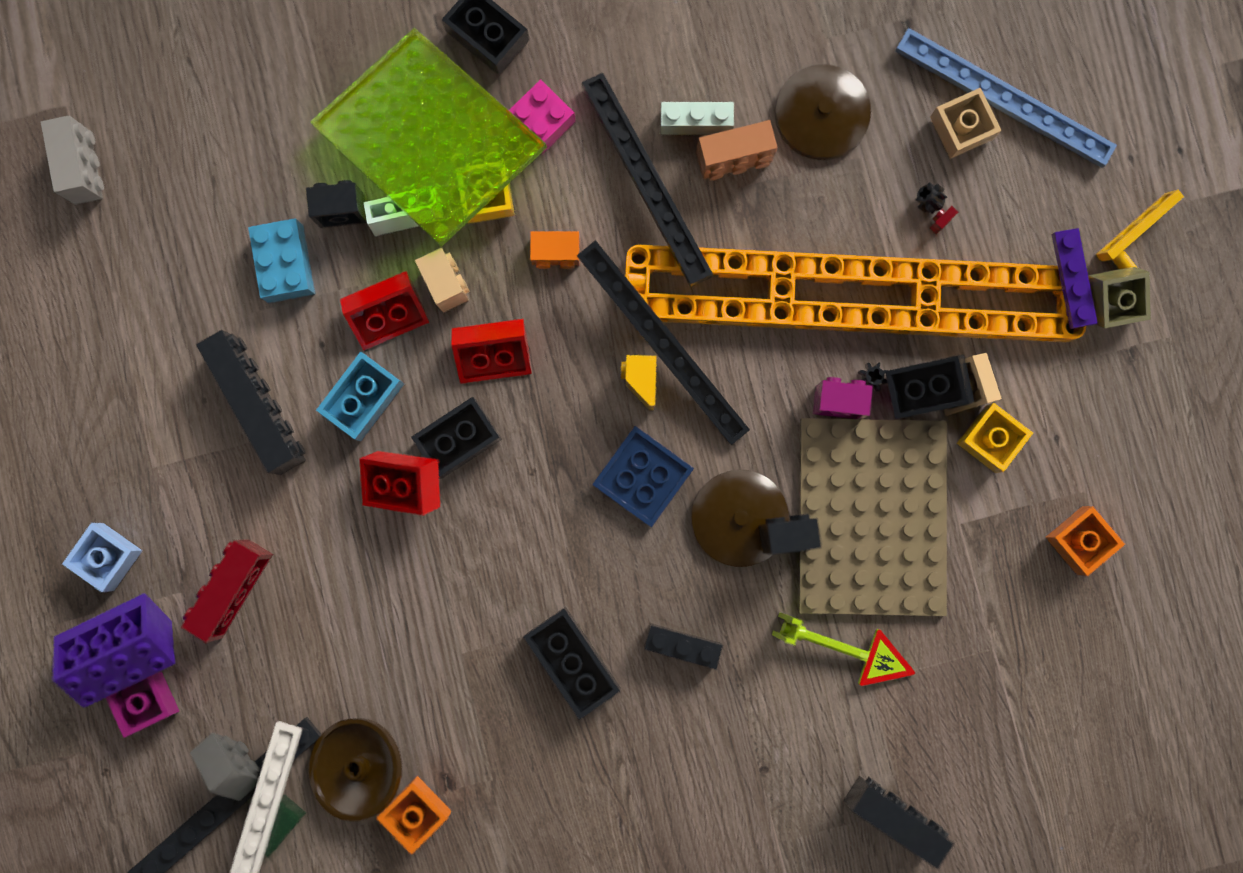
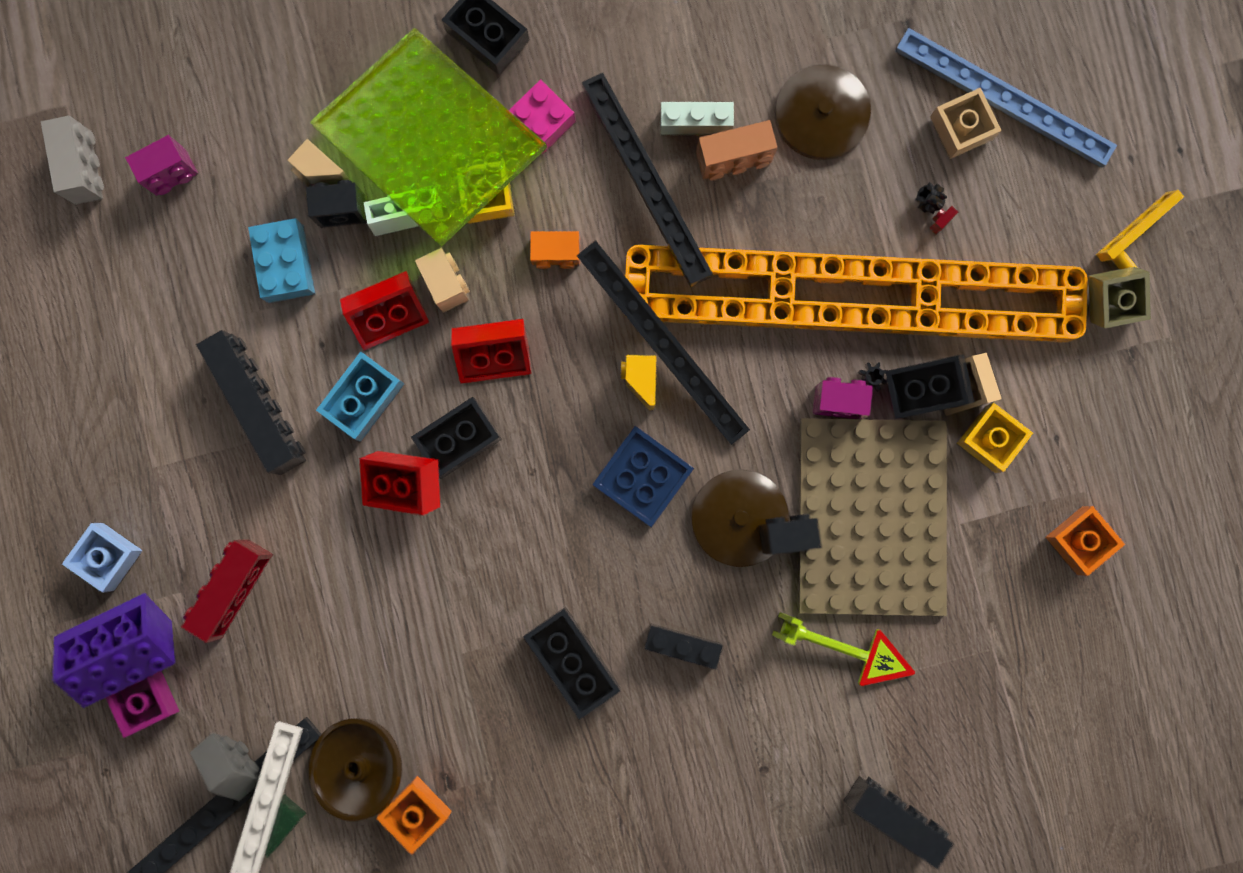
(162, 165): none -> magenta brick
(314, 166): none -> tan slope
(1074, 278): dark purple plate -> none

